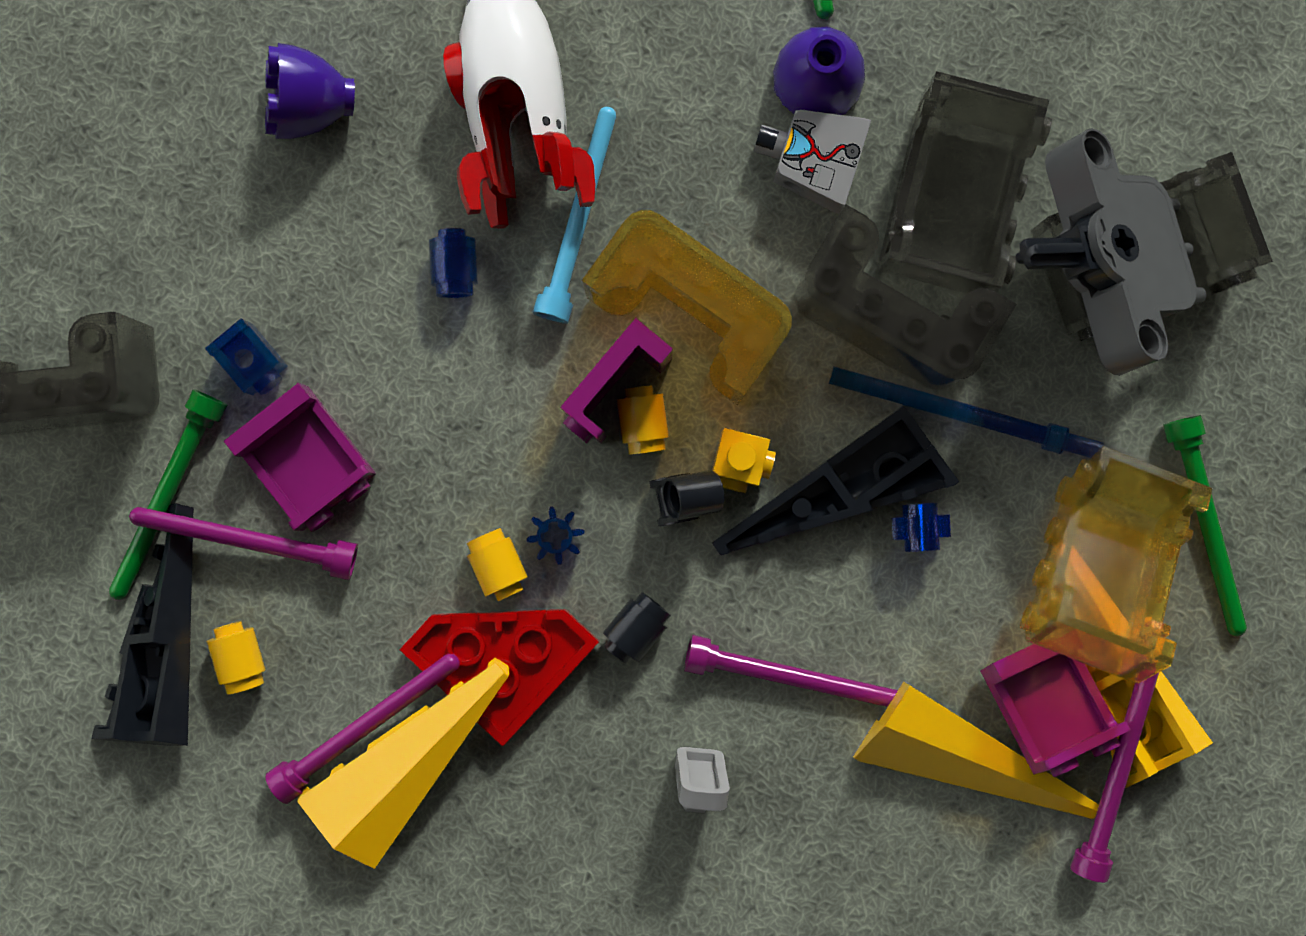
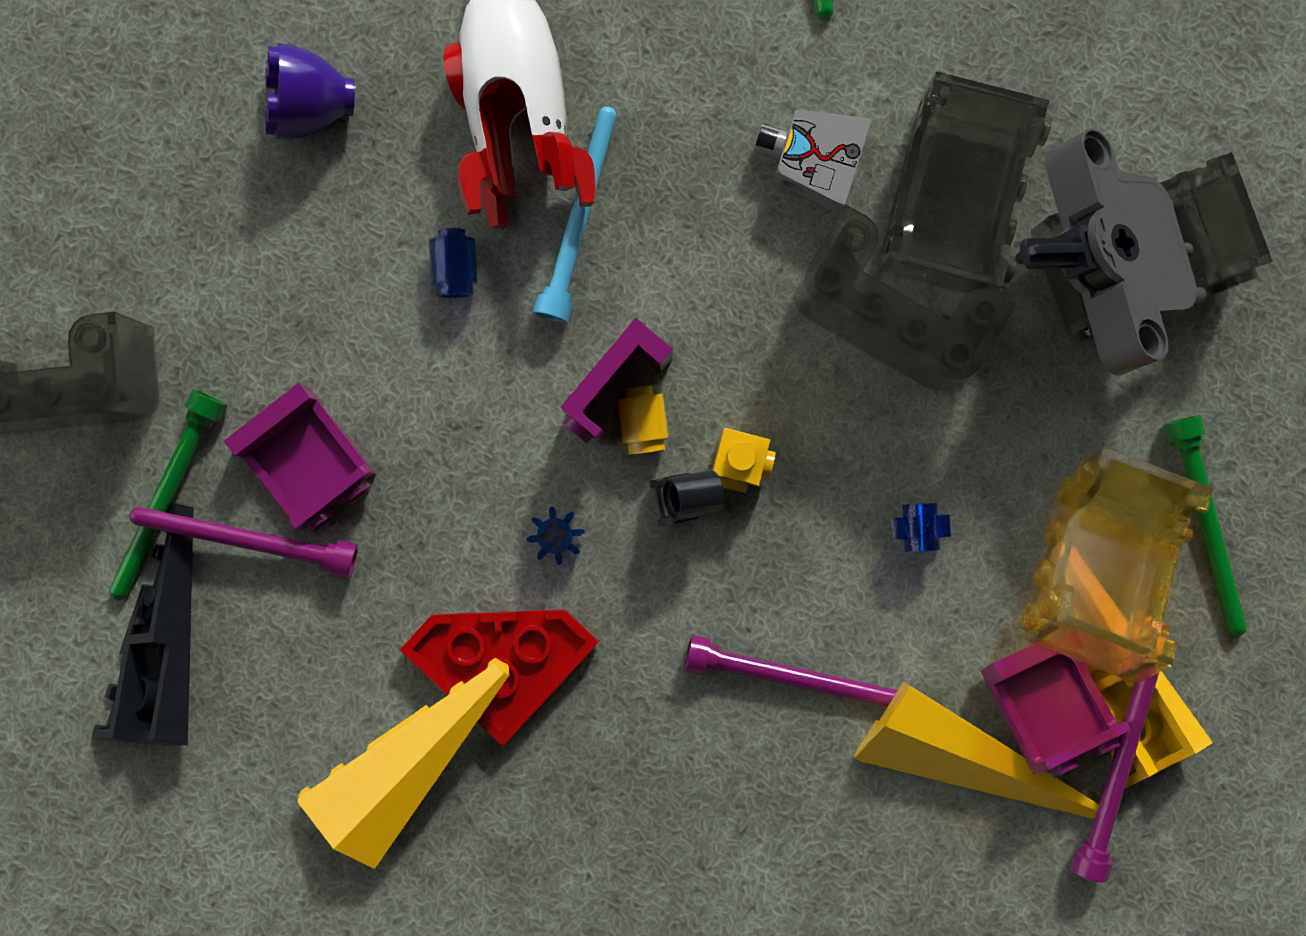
(234, 344): clear blue brick -> none
(236, 657): yellow brick -> none
(289, 779): magenta piece -> none
(496, 564): yellow brick -> none
(636, 628): black brick -> none
(661, 256): clear yellow windscreen -> none
(701, 779): light grey piece -> none
(810, 86): dark purple piece -> none
(875, 470): black wedge -> none
(1052, 437): bar -> none

